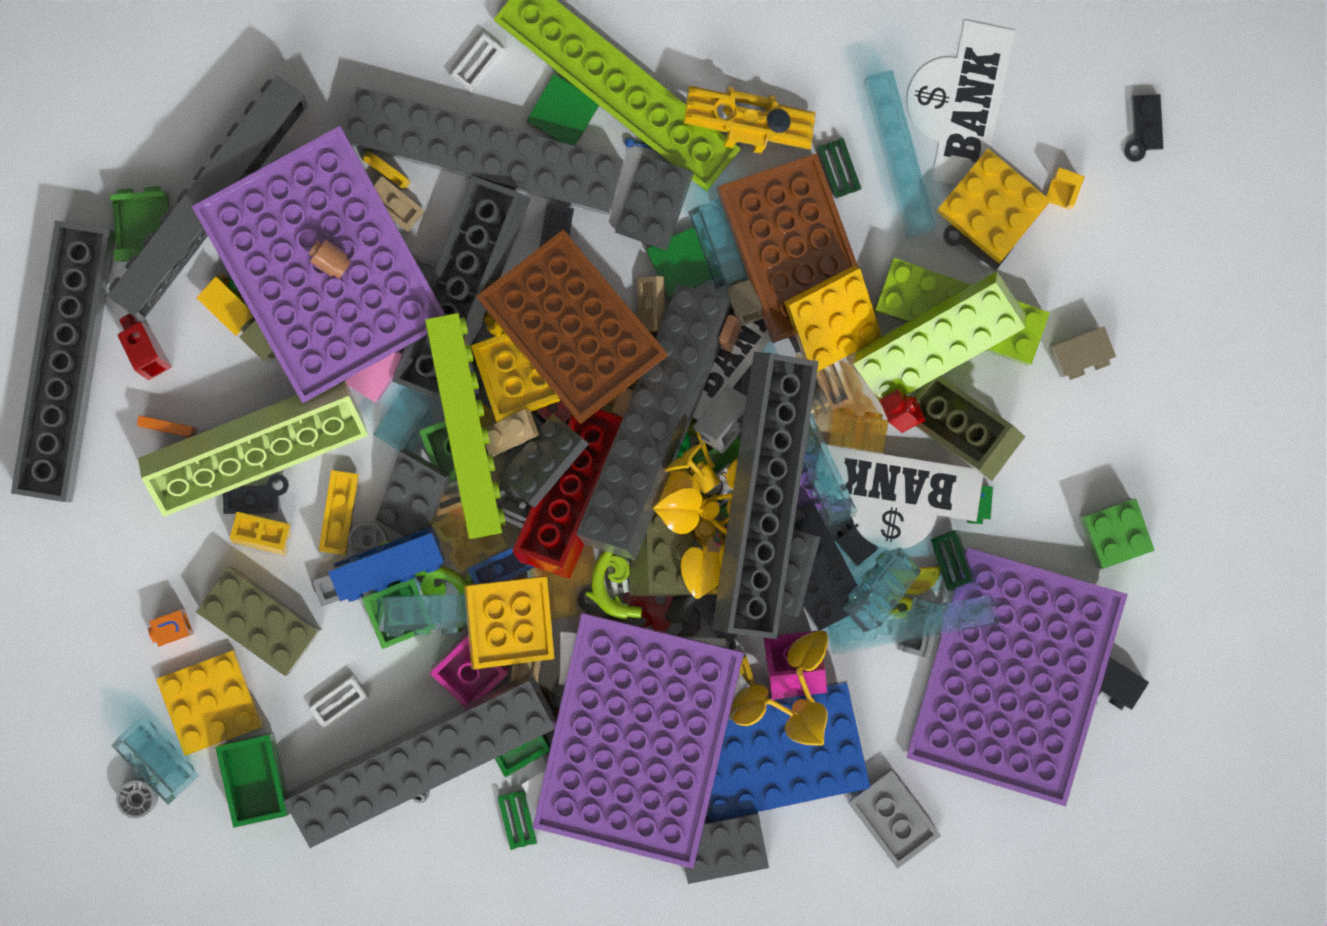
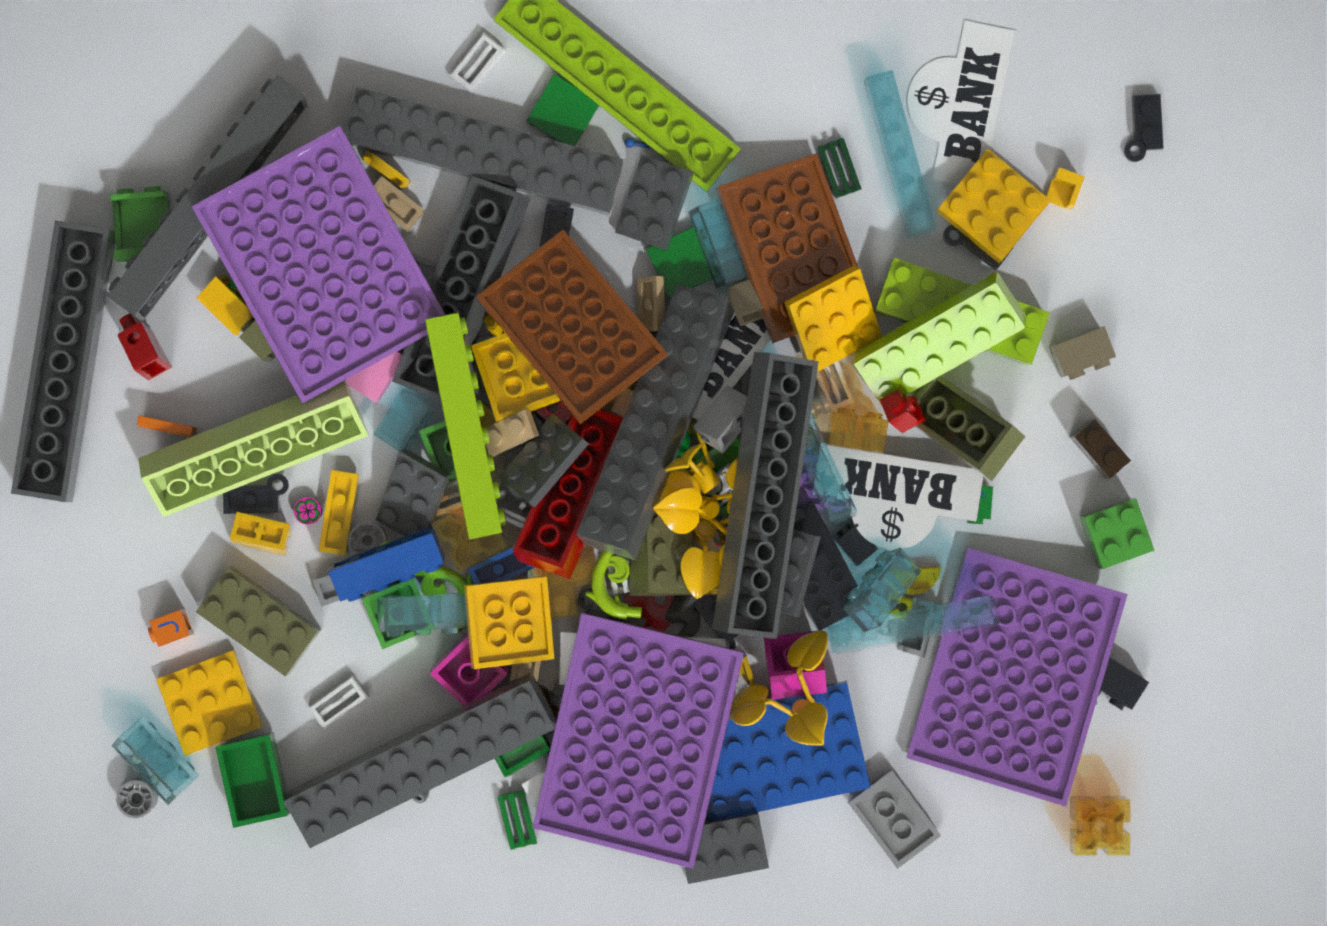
(307, 510): none -> tile
(329, 258): nougat brick -> none
(729, 333): nougat tile -> none
(749, 126): yellow piece -> none
(960, 581): dark green tile -> none
(1100, 449): none -> dark brown brick
(1112, 837): none -> clear yellow brick

